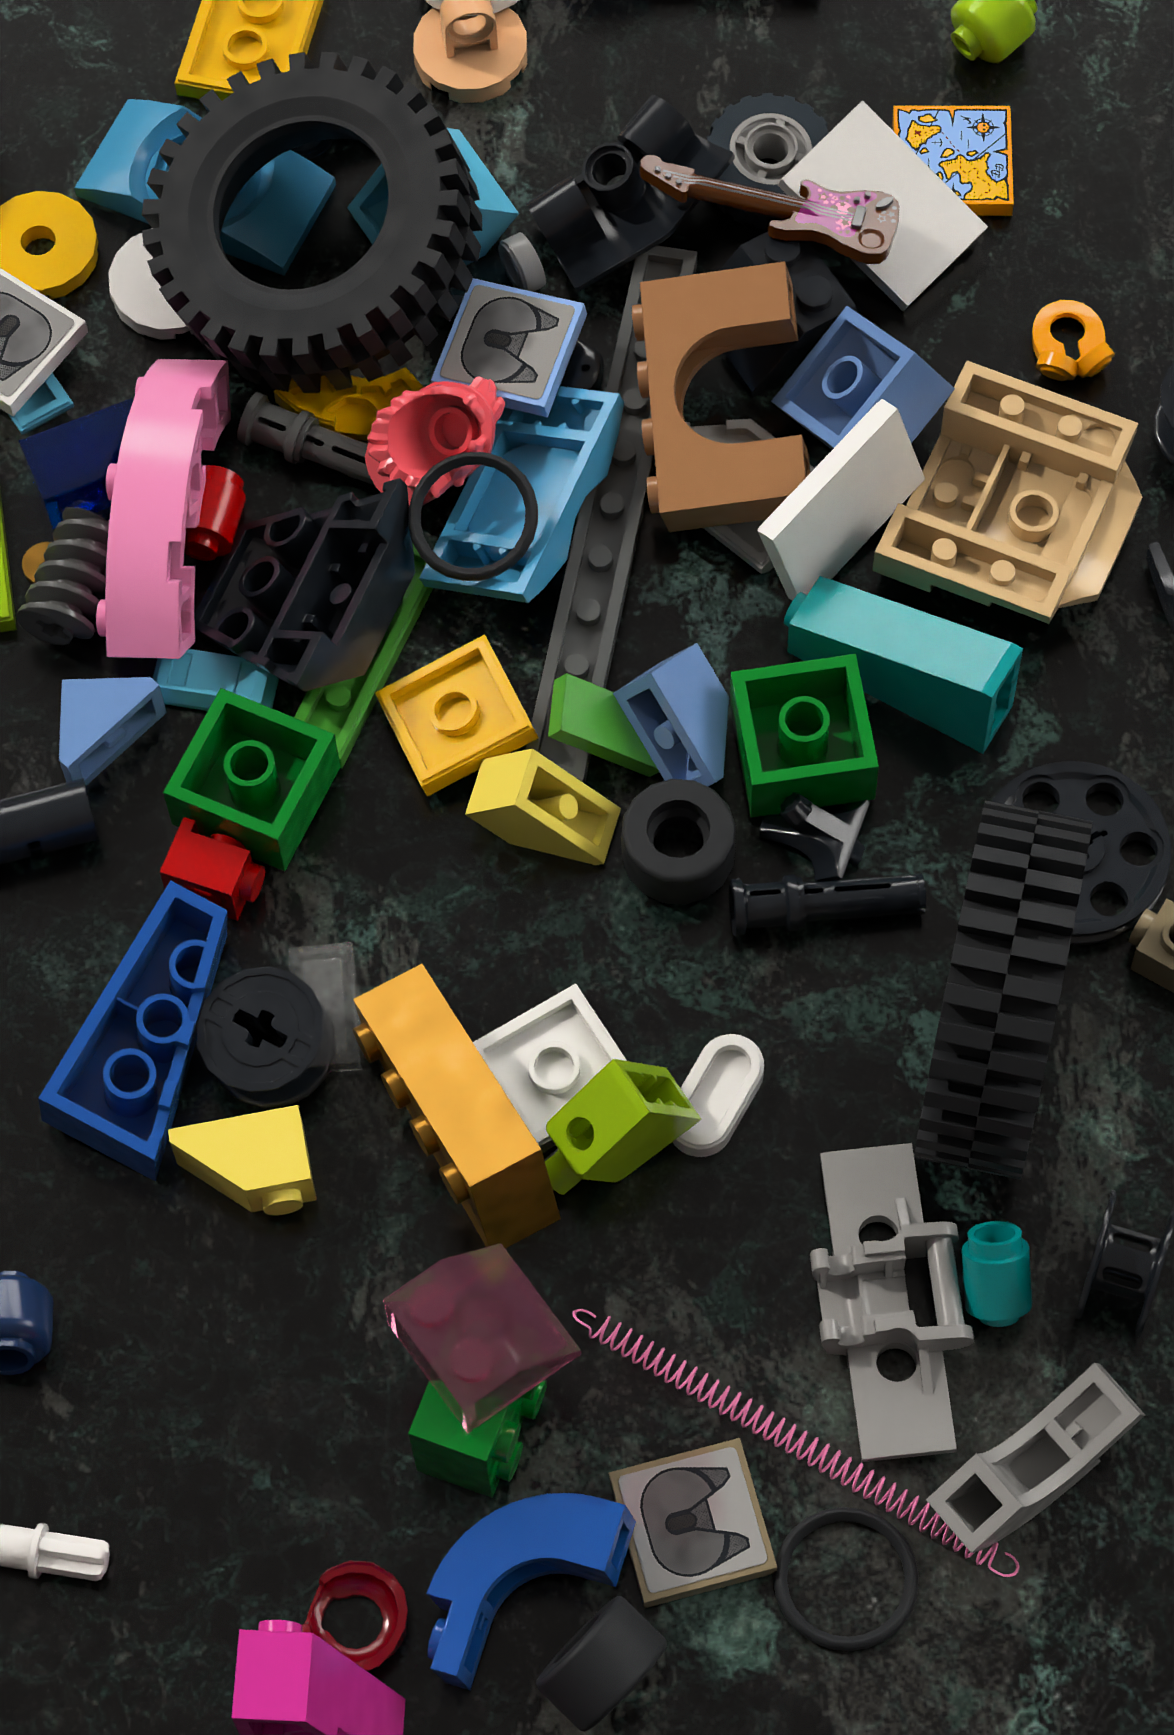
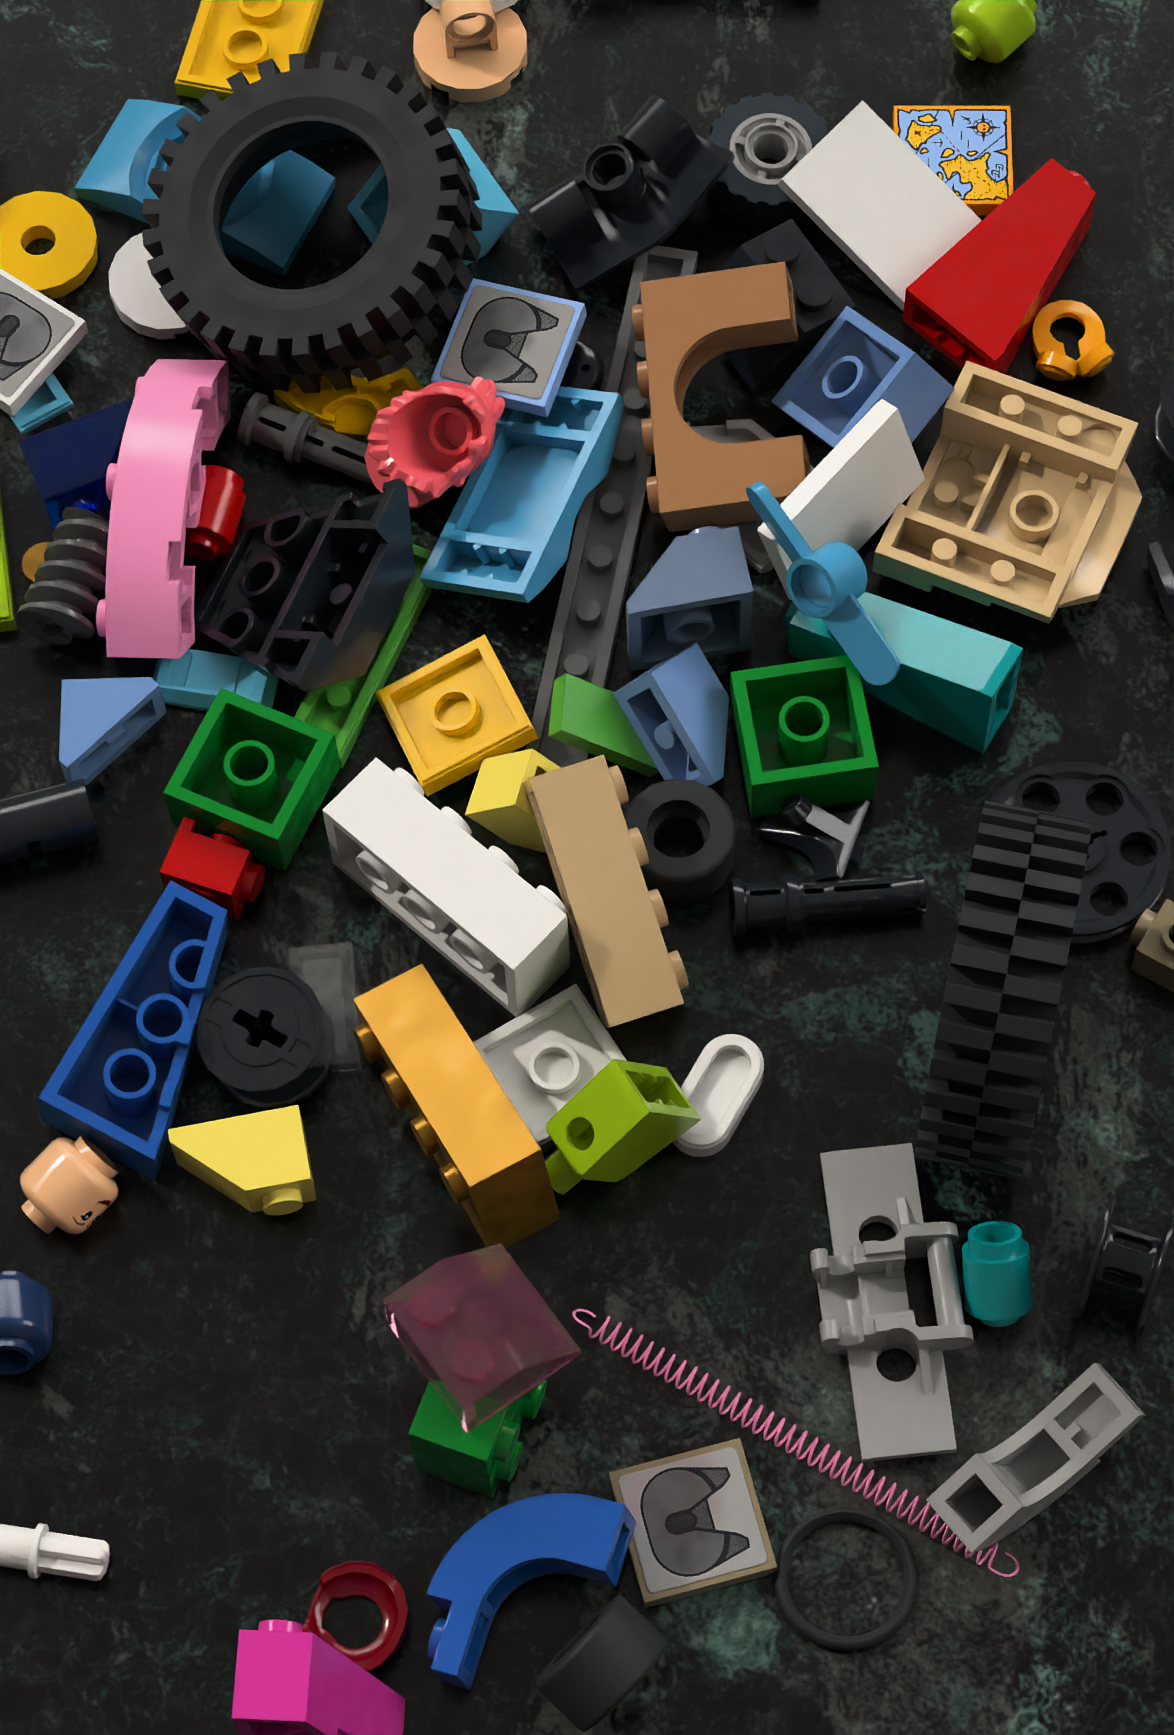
(69, 1185): none -> light nougat head
(449, 886): none -> white brick
(501, 565): black tyre -> none
(521, 263): light grey tile -> none
(605, 891): none -> tan brick
(692, 596): none -> sand blue slope
(832, 601): none -> dark azure piece
(849, 222): reddish brown piece -> none
(1001, 274): none -> red slope

